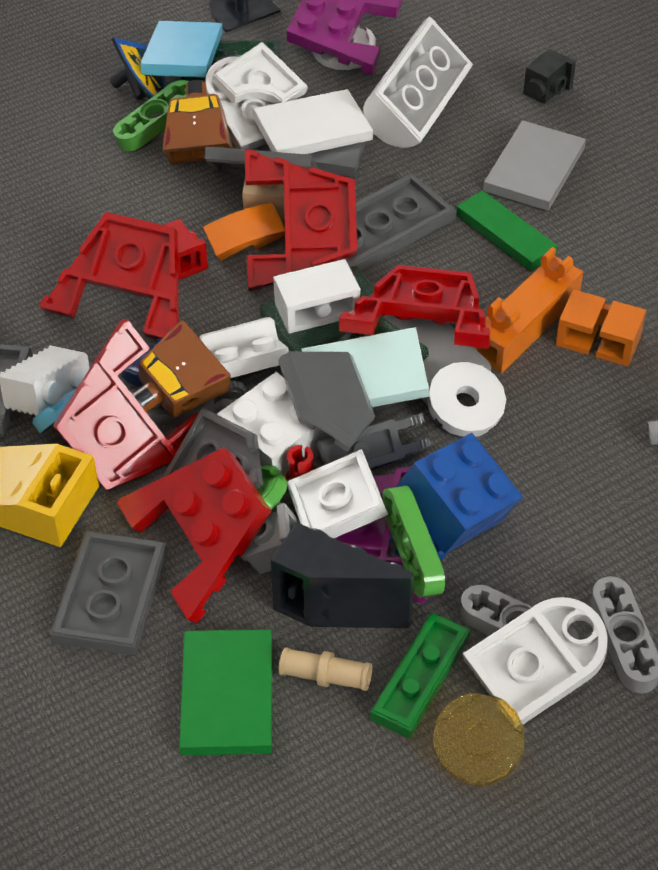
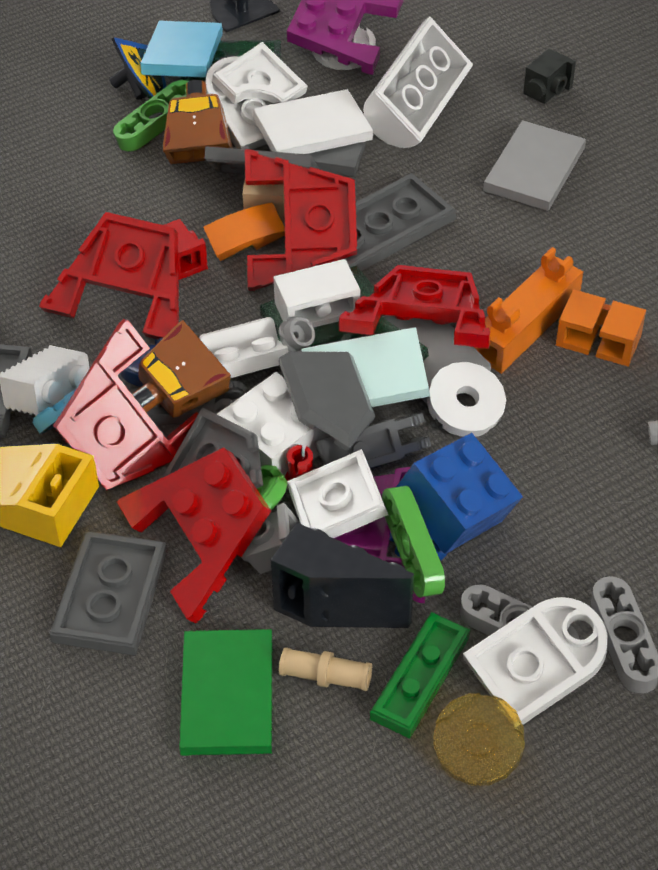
(303, 332): none -> light grey plate
(505, 229): green tile -> none

